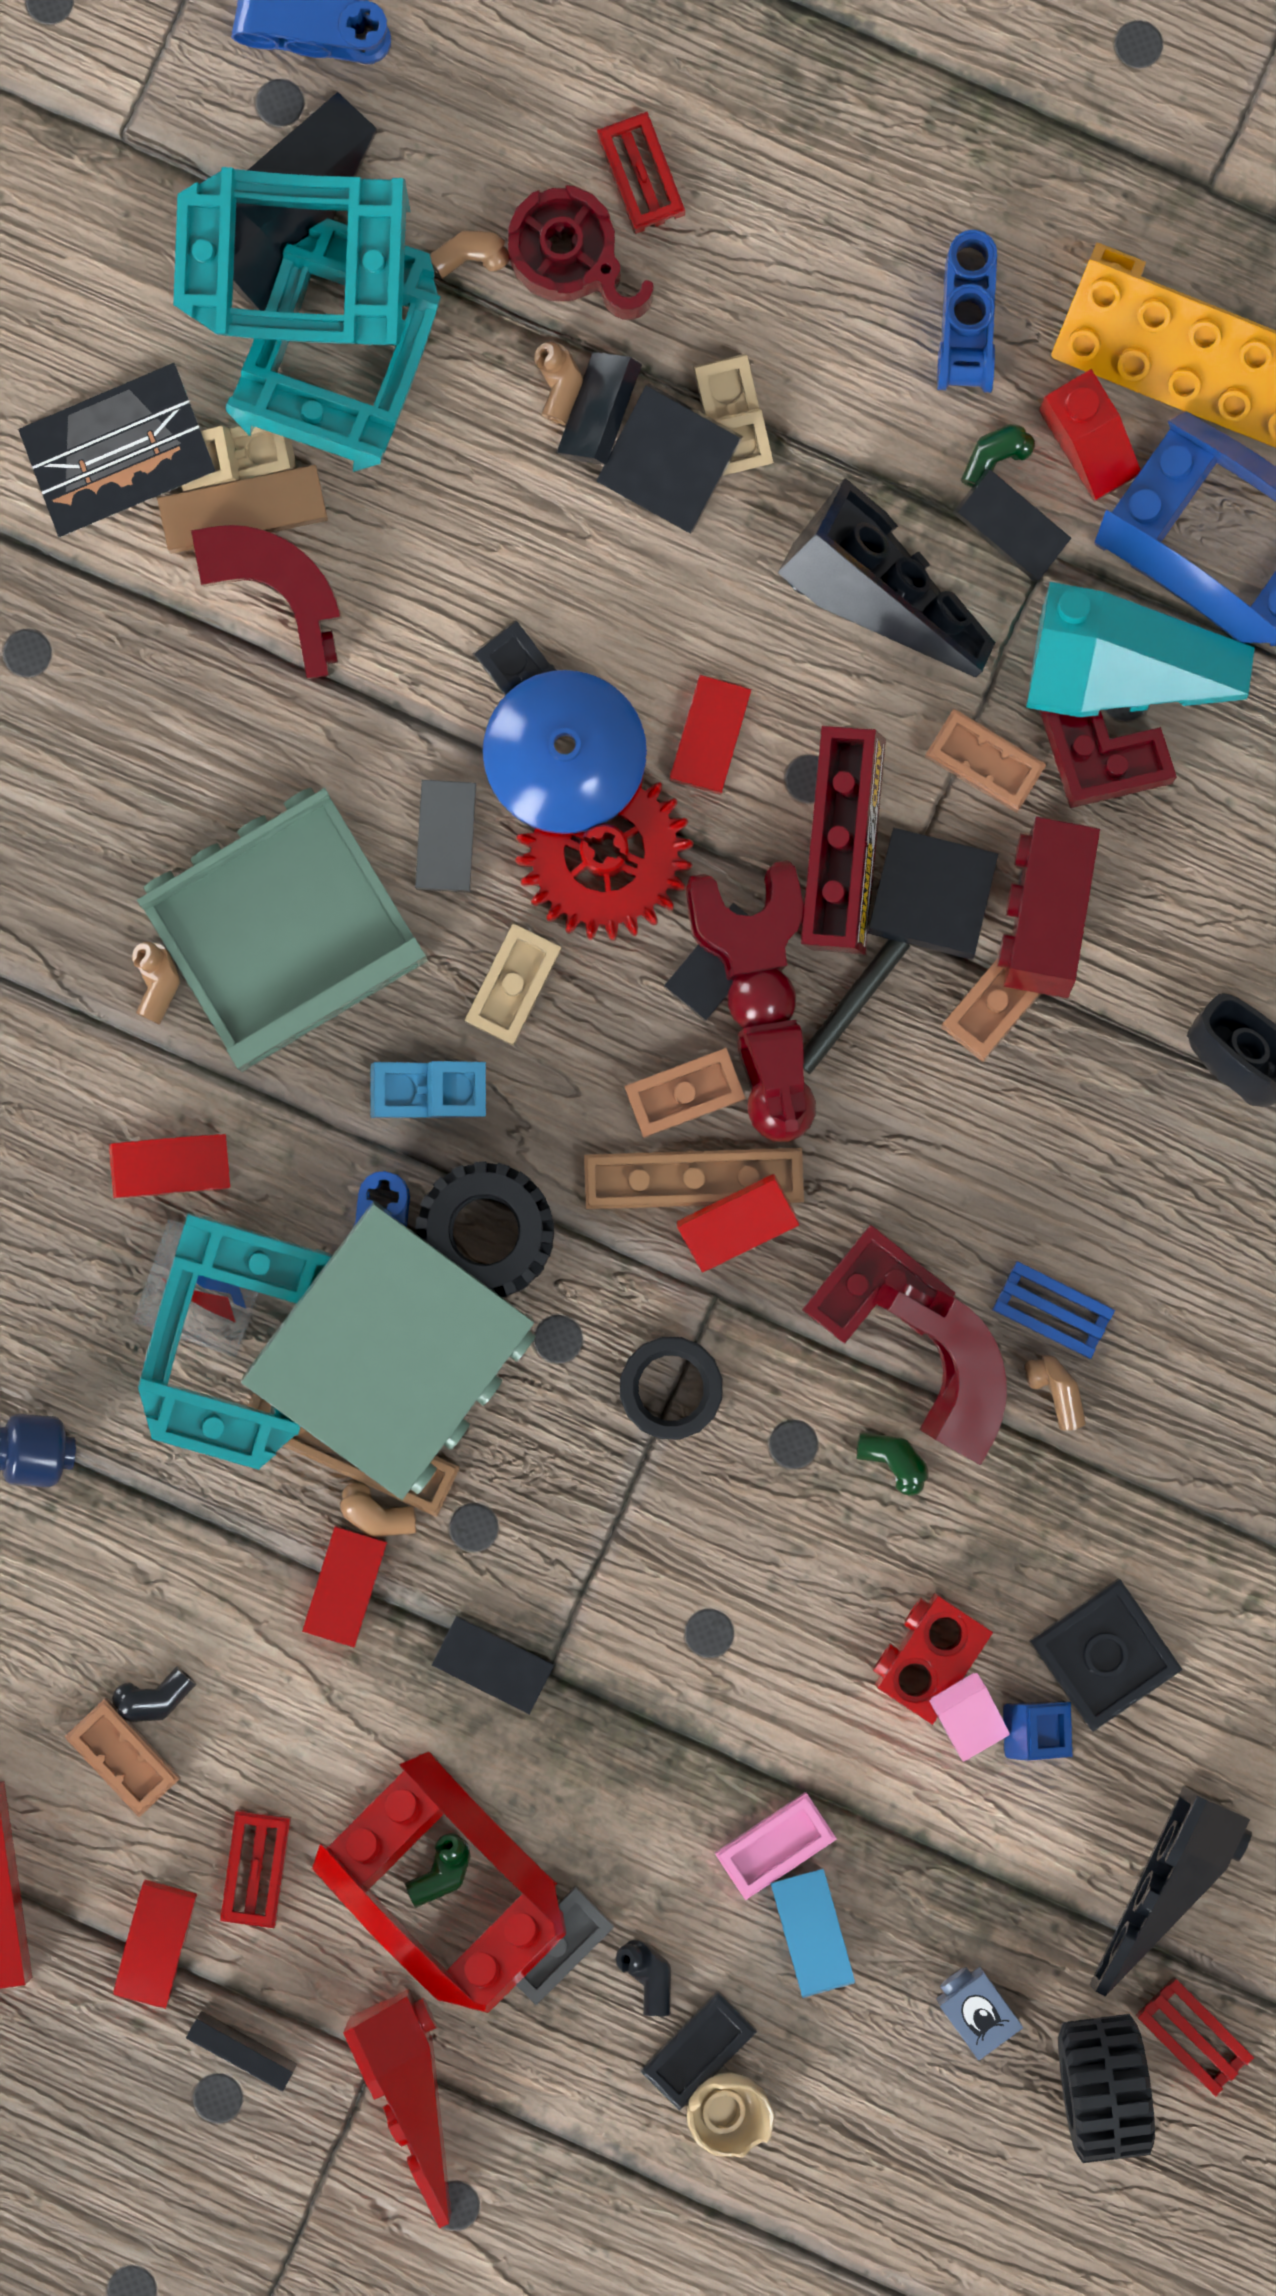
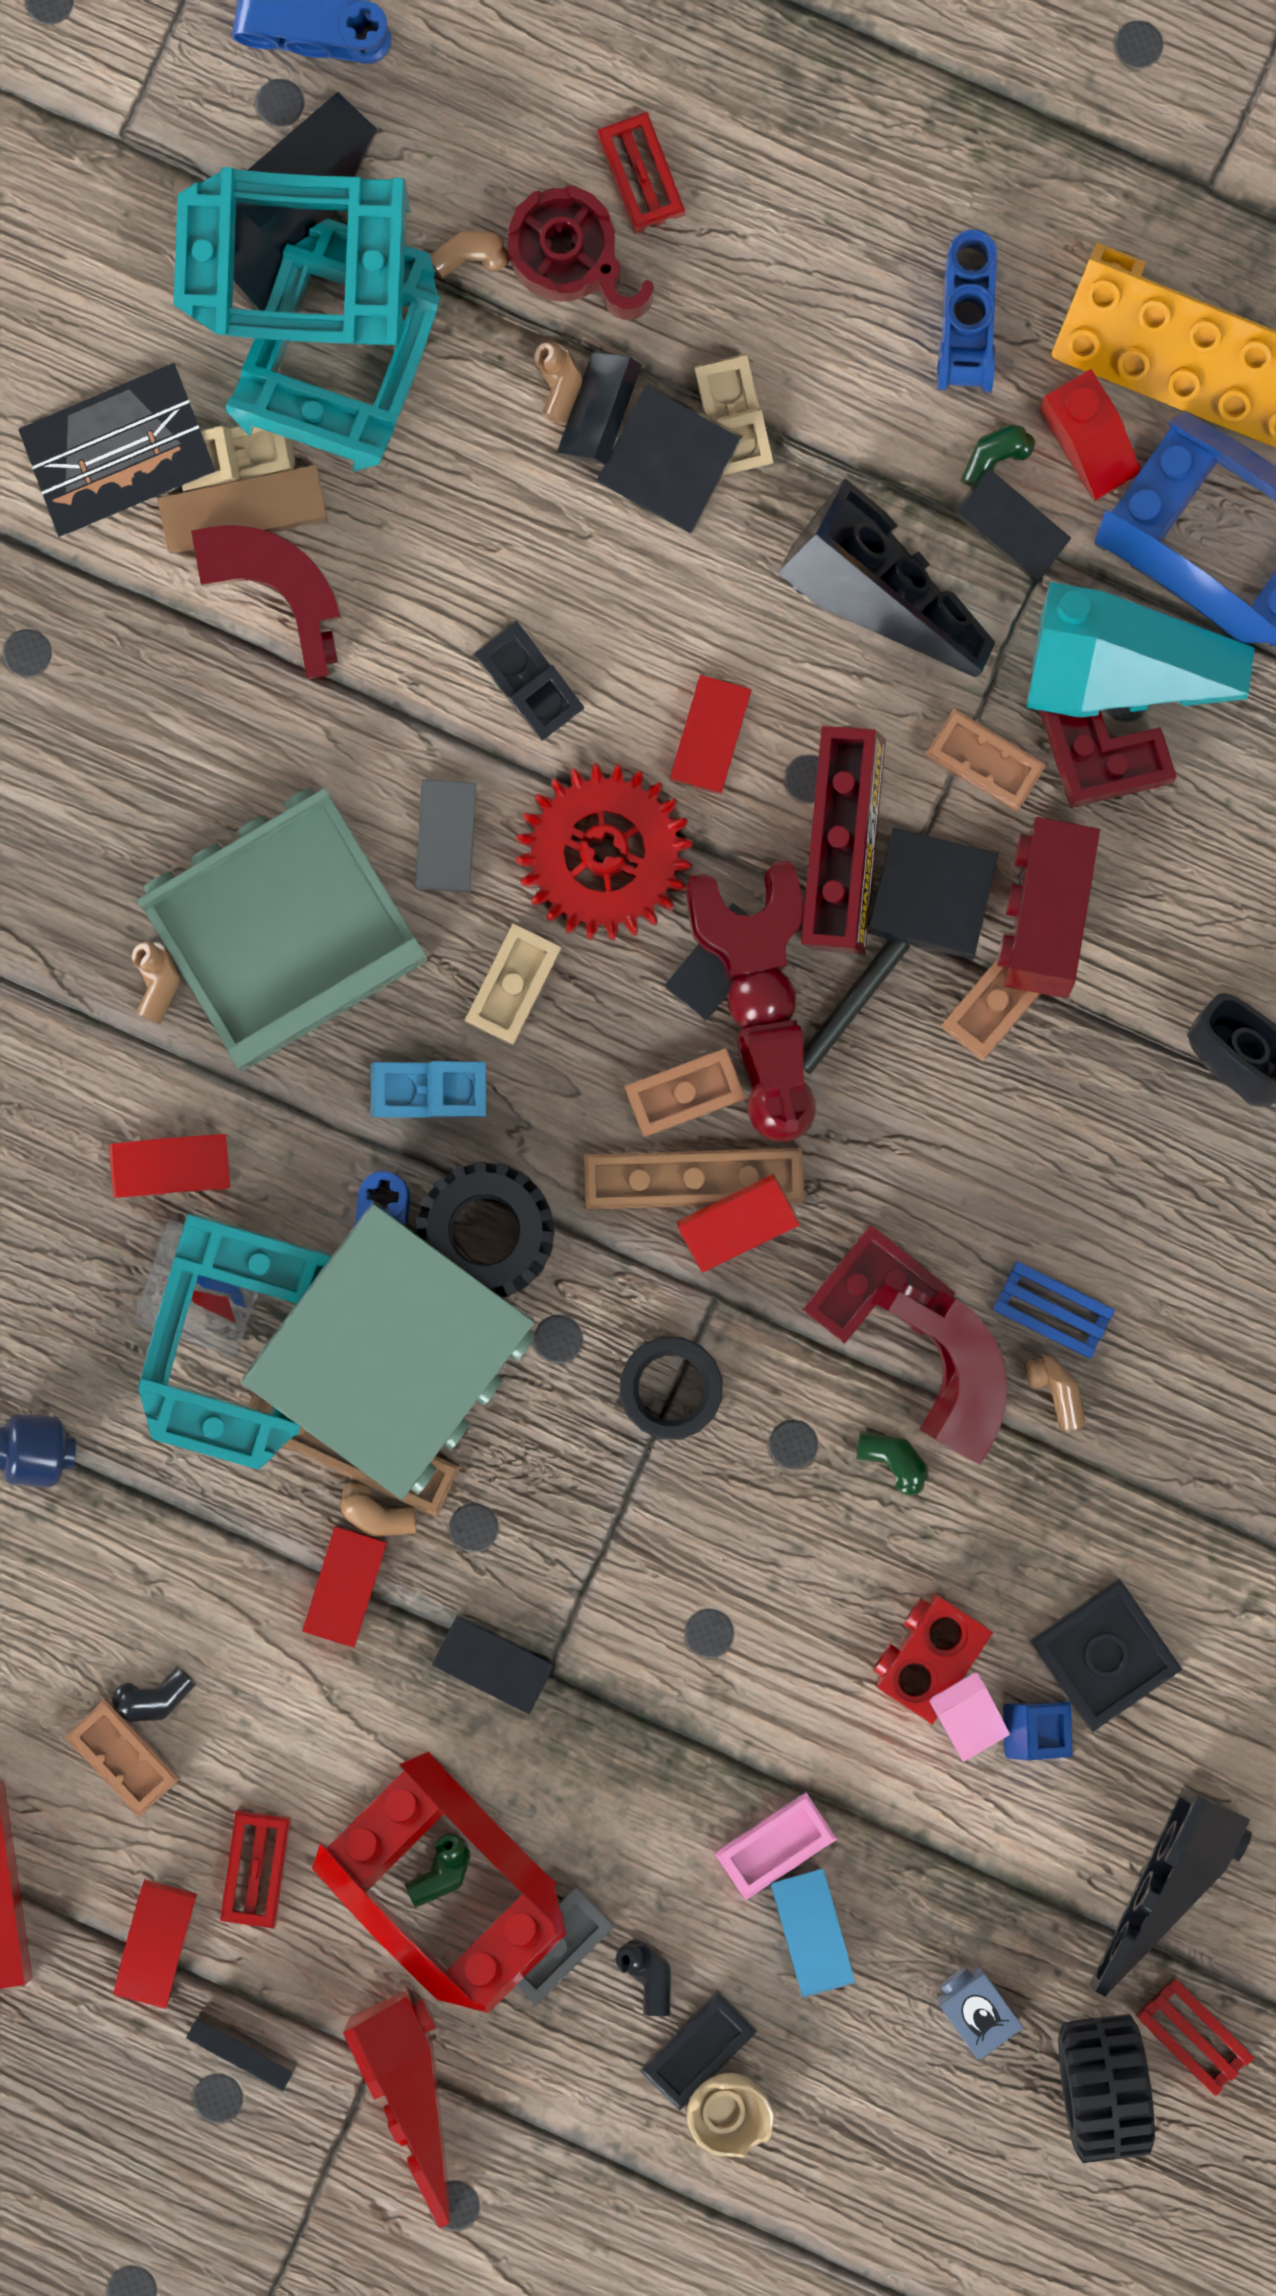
(574, 788): blue dish -> none

